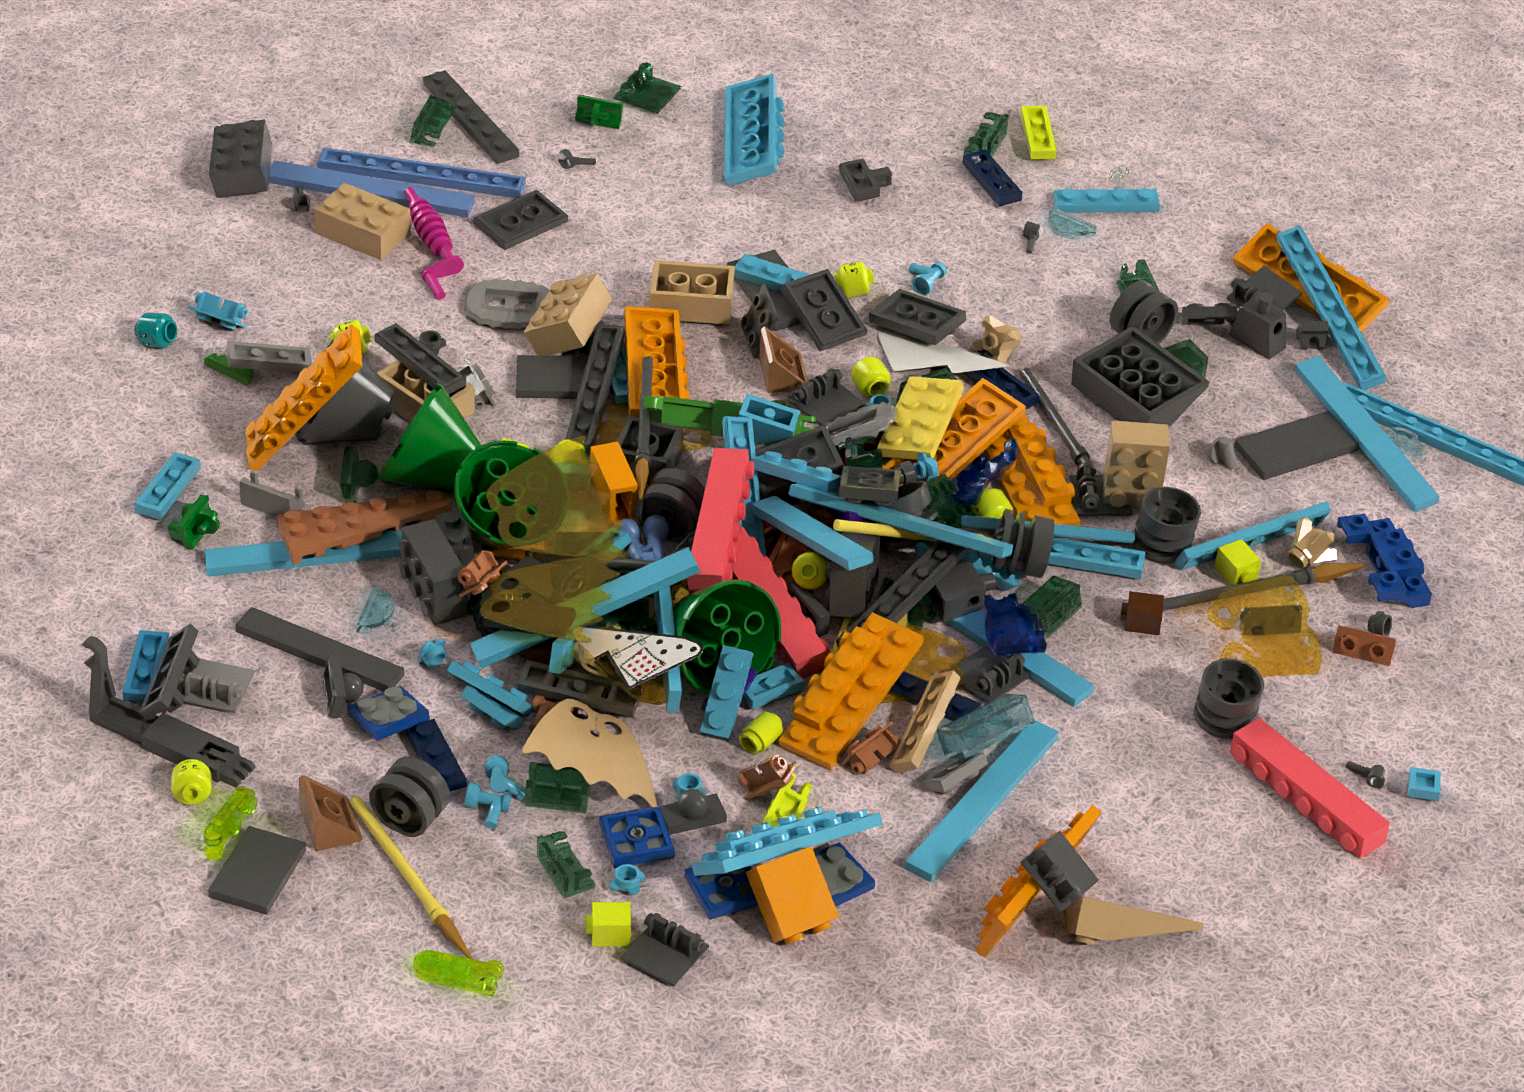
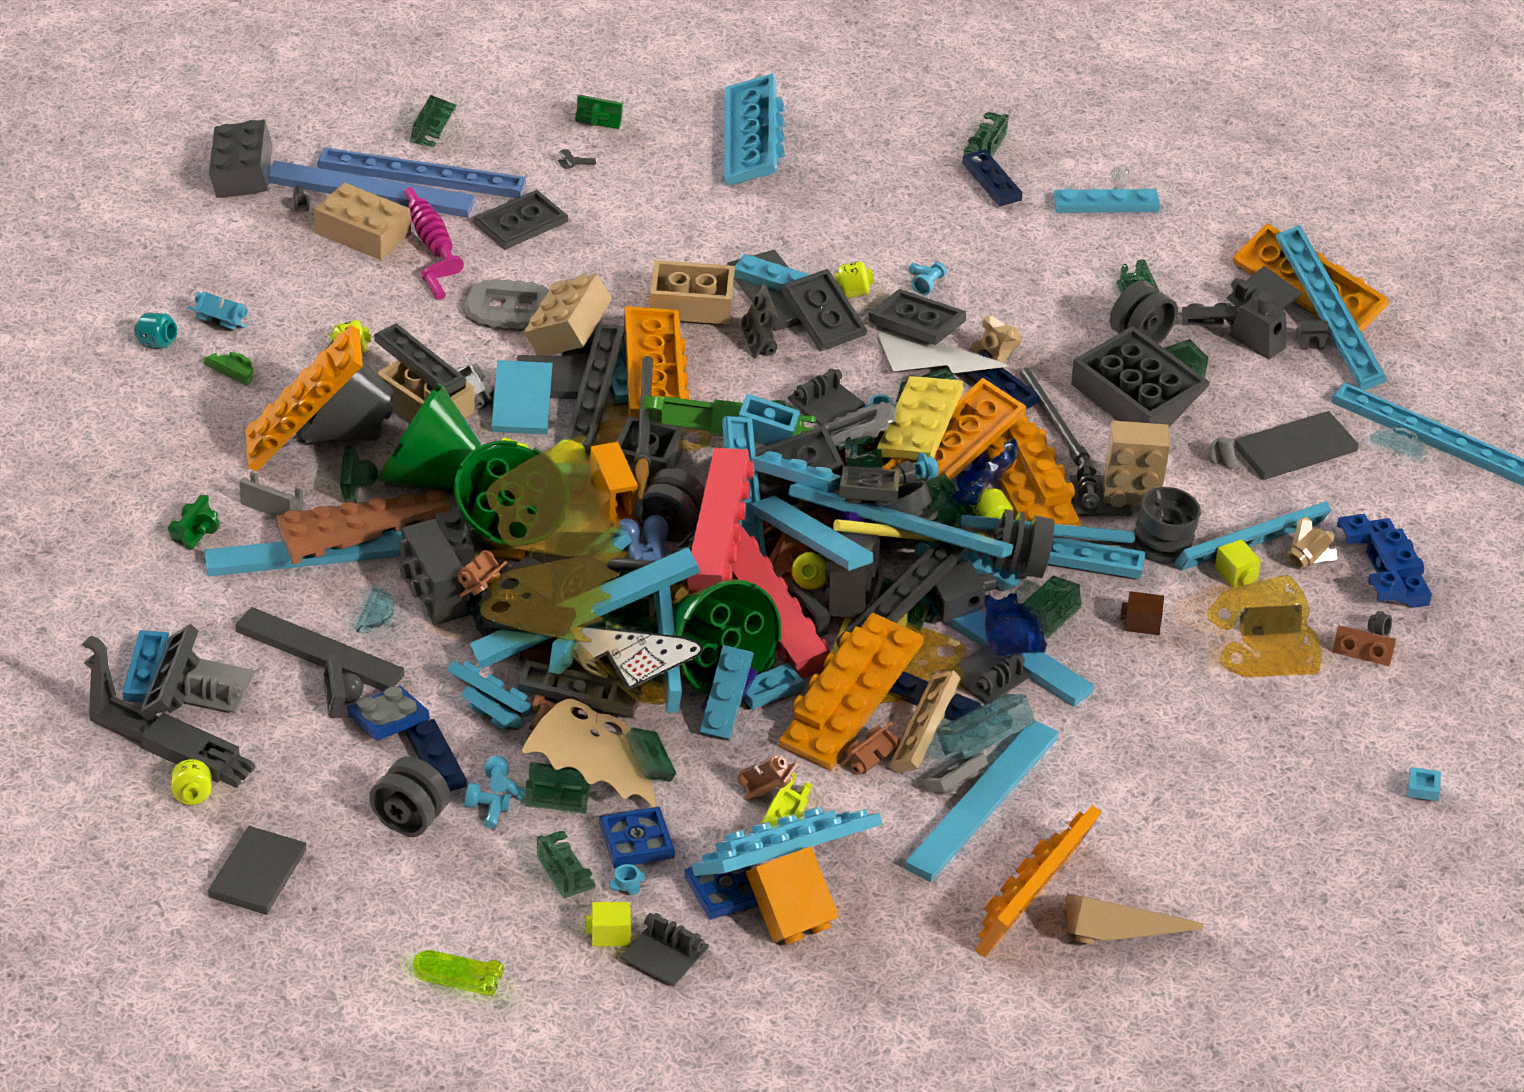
(167, 485): medium azure plate -> none
(228, 821): clear neon green plate -> none
(267, 357): light grey plate -> none
(327, 815): medium nougat slope -> none
(432, 340): dark grey plate -> none
(433, 653): medium azure plate -> none
(435, 910): light yellow piece -> none
(472, 117): dark grey plate -> none
(522, 397): none -> medium azure tile
(645, 90): clear green hinge -> none
(651, 754): none -> clear green plate
(686, 782): medium azure plate -> none
(693, 812): dark grey tile -> none
(761, 732): neon yellow brick -> none
(780, 363): medium nougat slope -> none
(843, 874): light grey piece -> none
(862, 181): dark grey hinge -> none
(870, 376): neon yellow head -> none
(1031, 231): dark grey hand -> none
(1038, 132): neon yellow plate -> none
(1059, 871): dark grey hinge -> none
(1069, 225): clear light blue tile -> none
(1228, 697): dark grey wheel -> none
(1309, 788): coral brick -> none
(1320, 573): dark grey piece -> none
(1367, 433): medium azure tile -> none
(1374, 775): dark grey hand -> none

